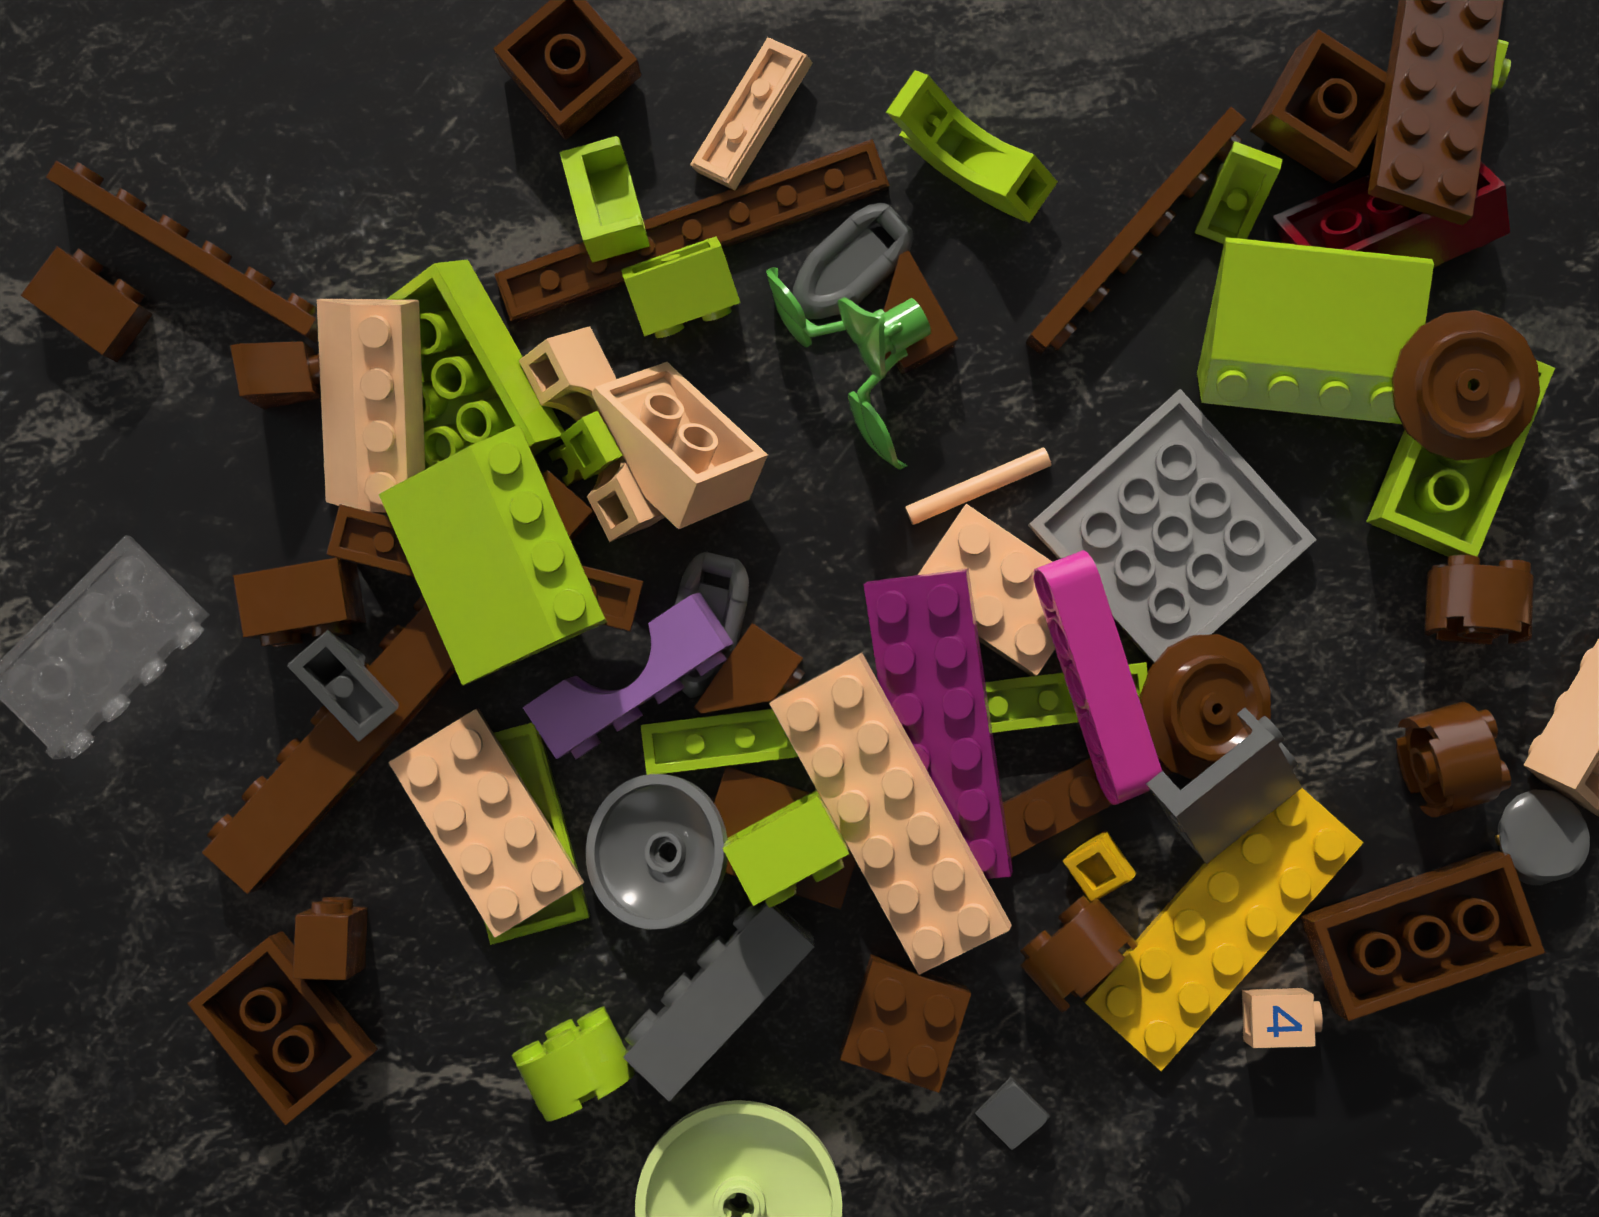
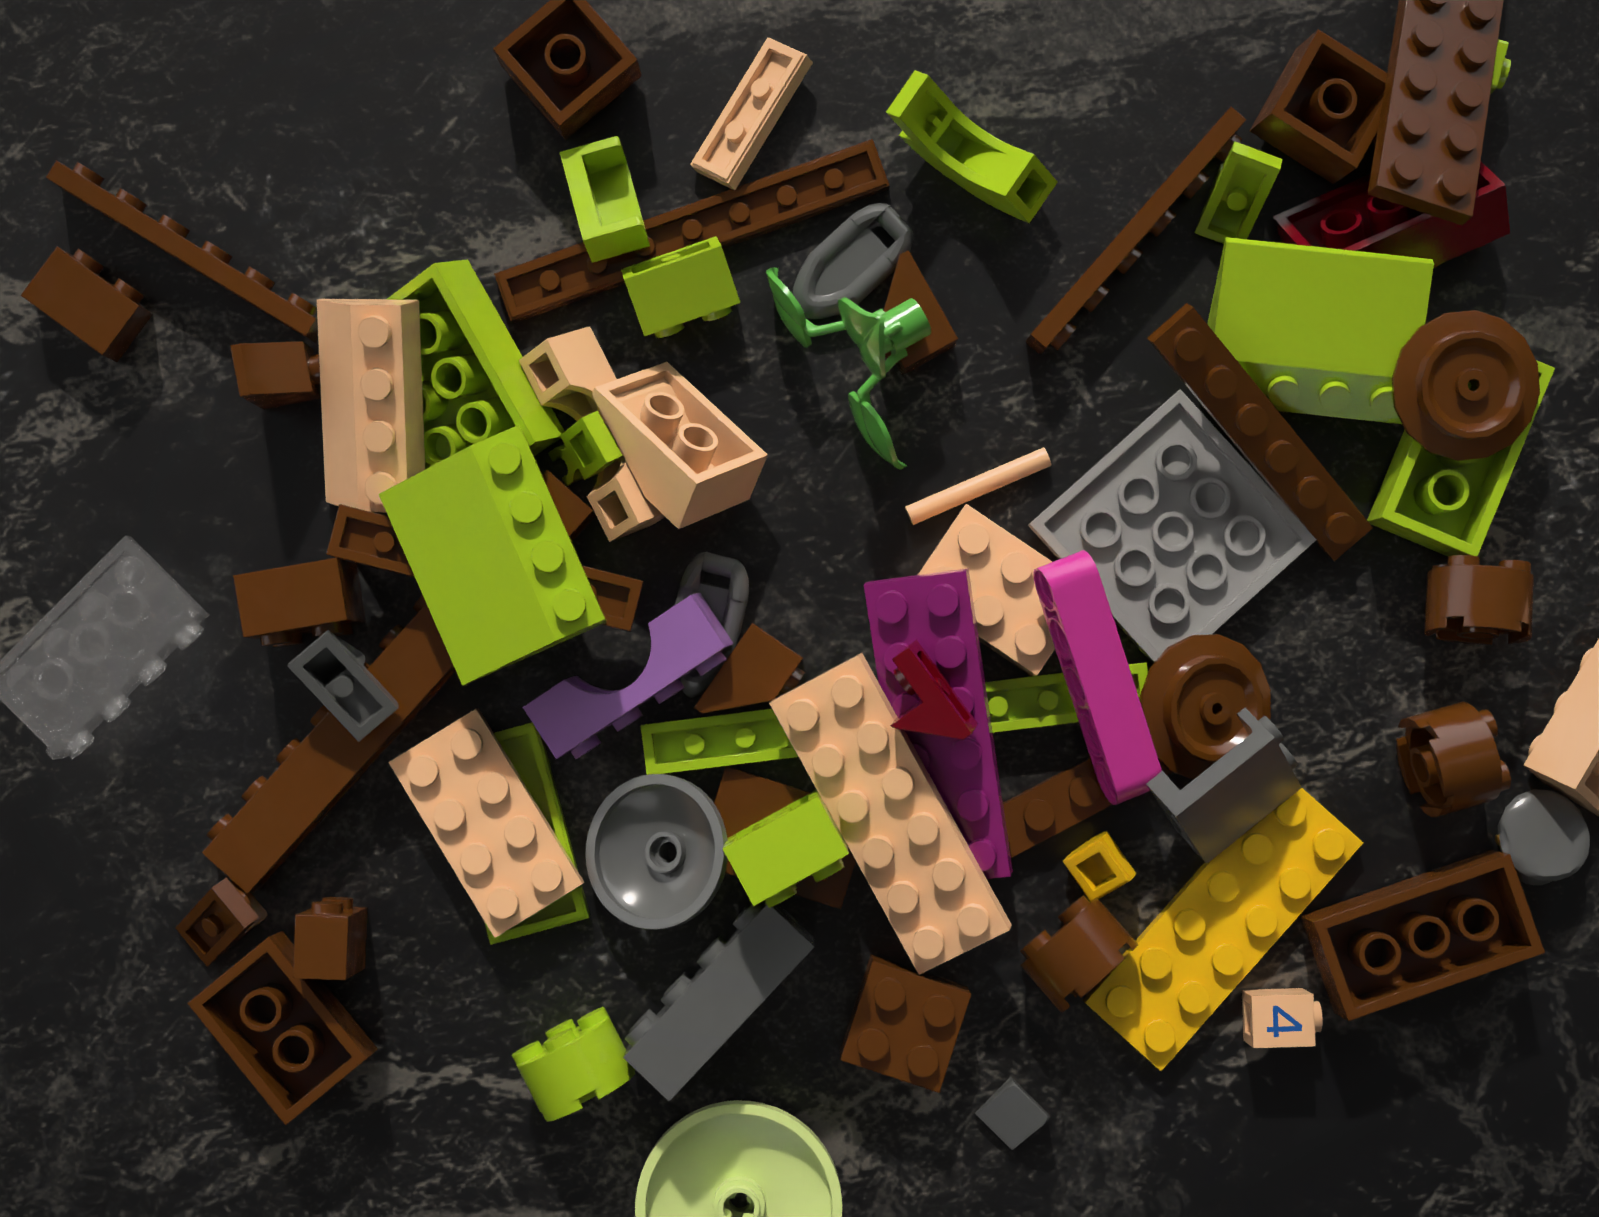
(220, 920): none -> reddish brown slope
(940, 708): none -> dark red slope
(1259, 431): none -> reddish brown plate

